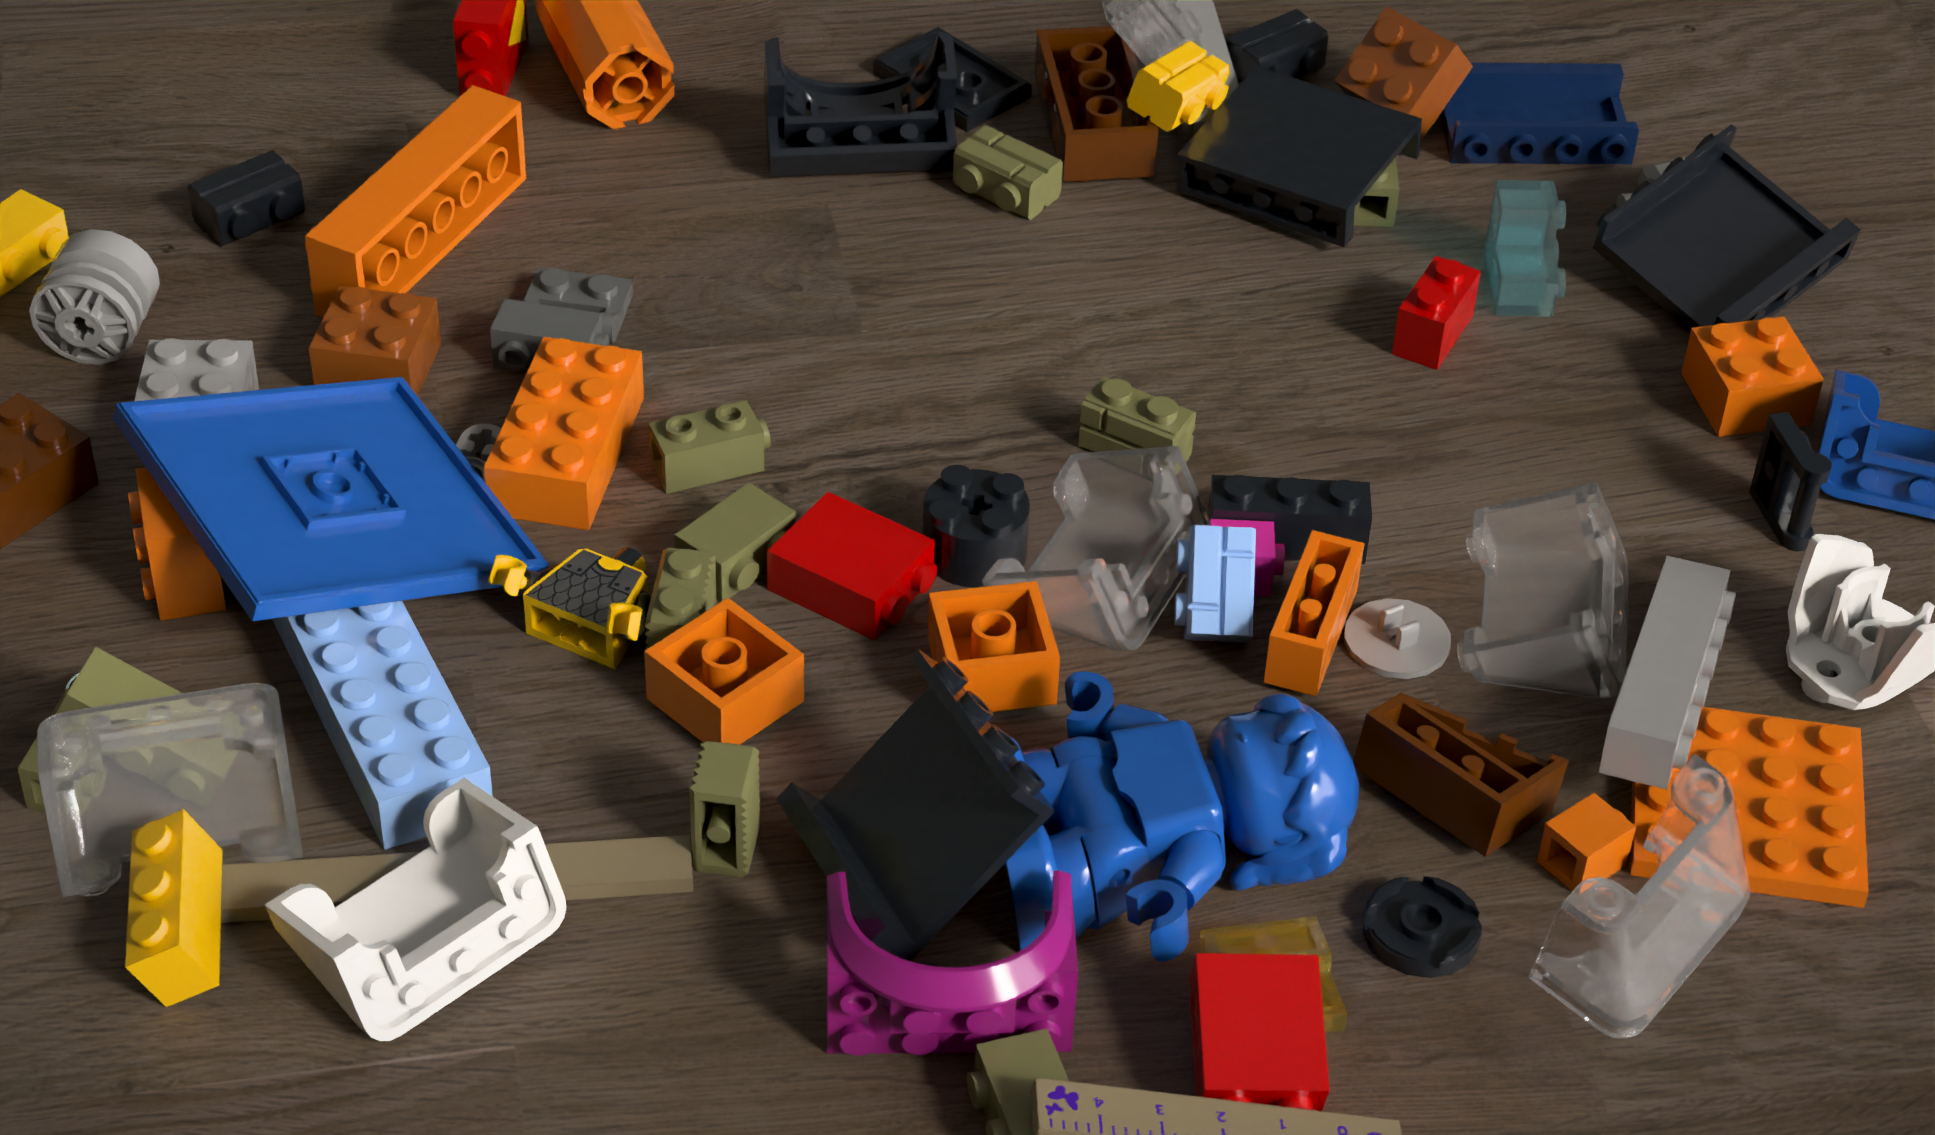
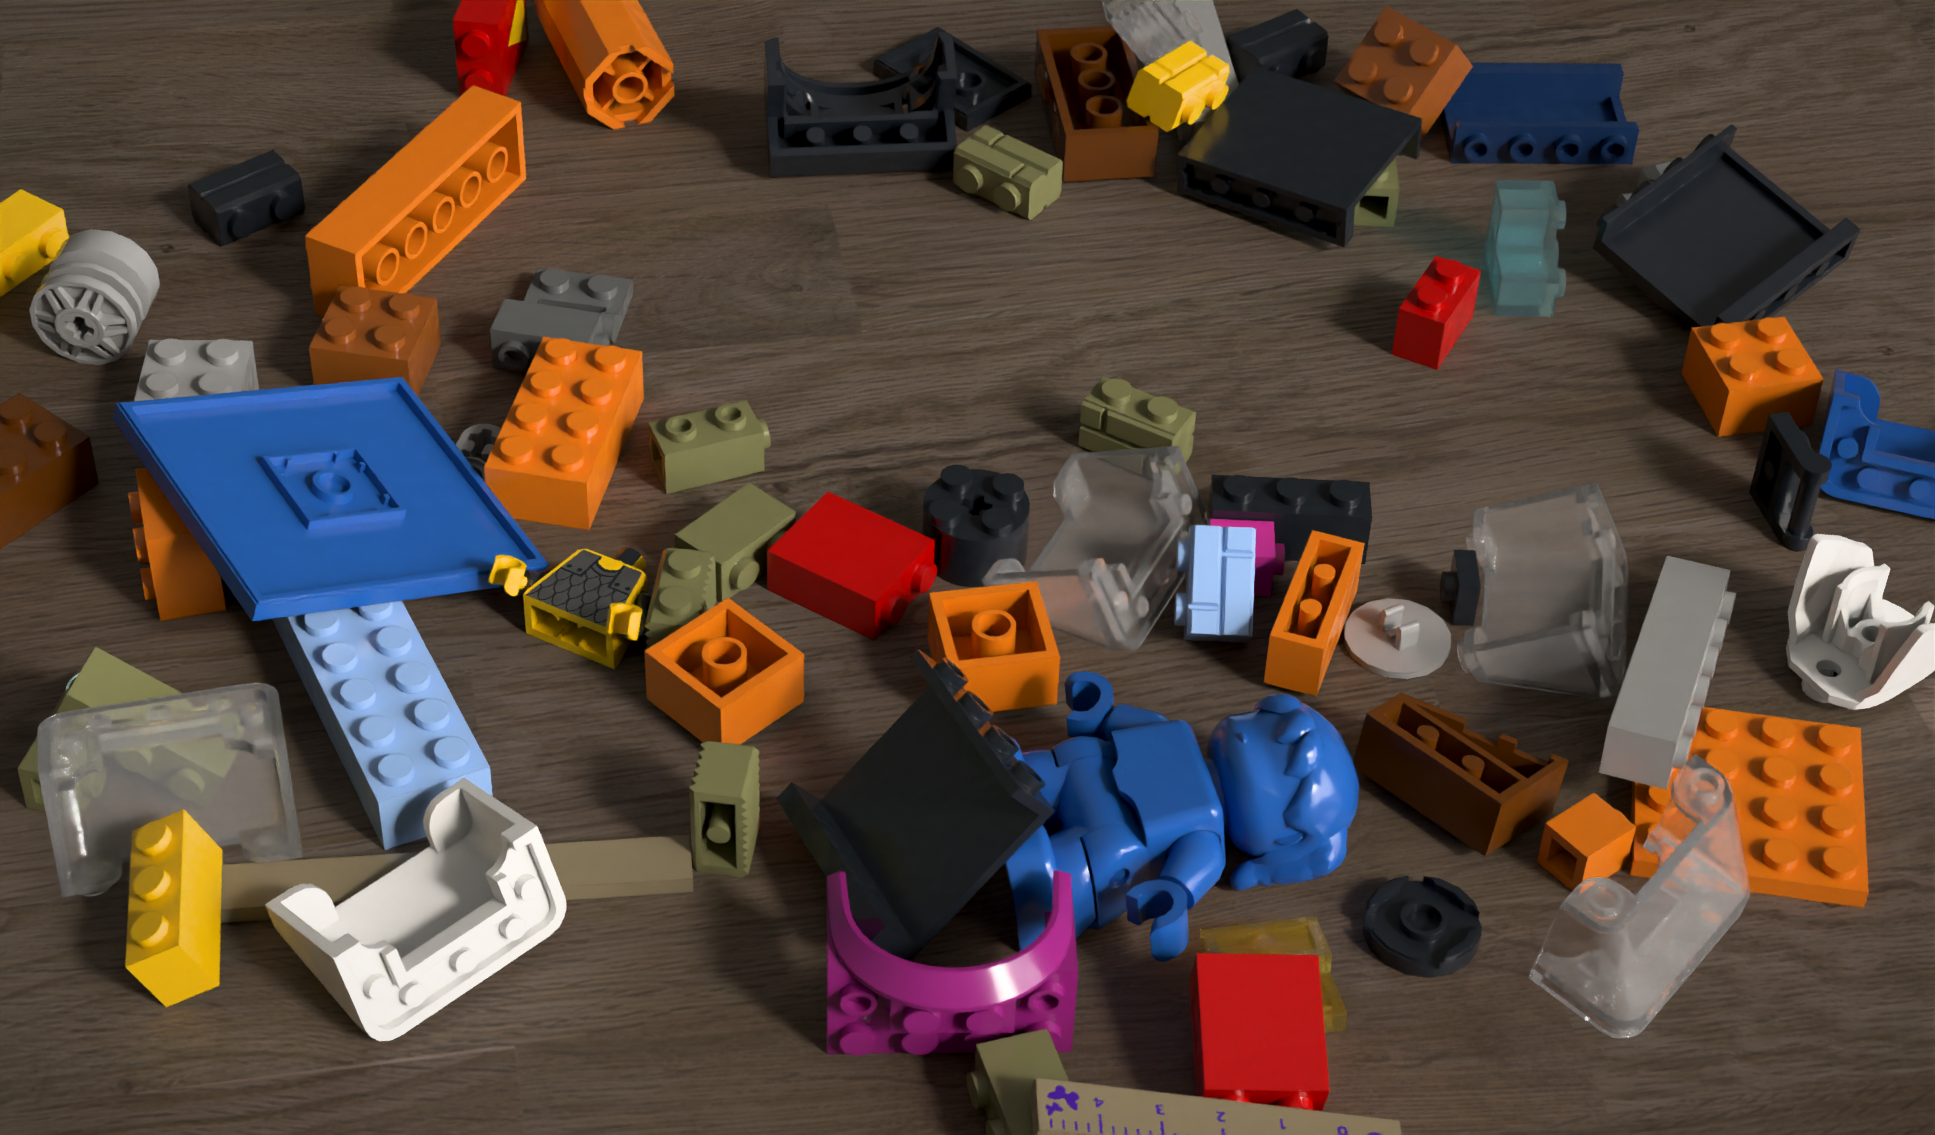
(1461, 587): none -> black plate

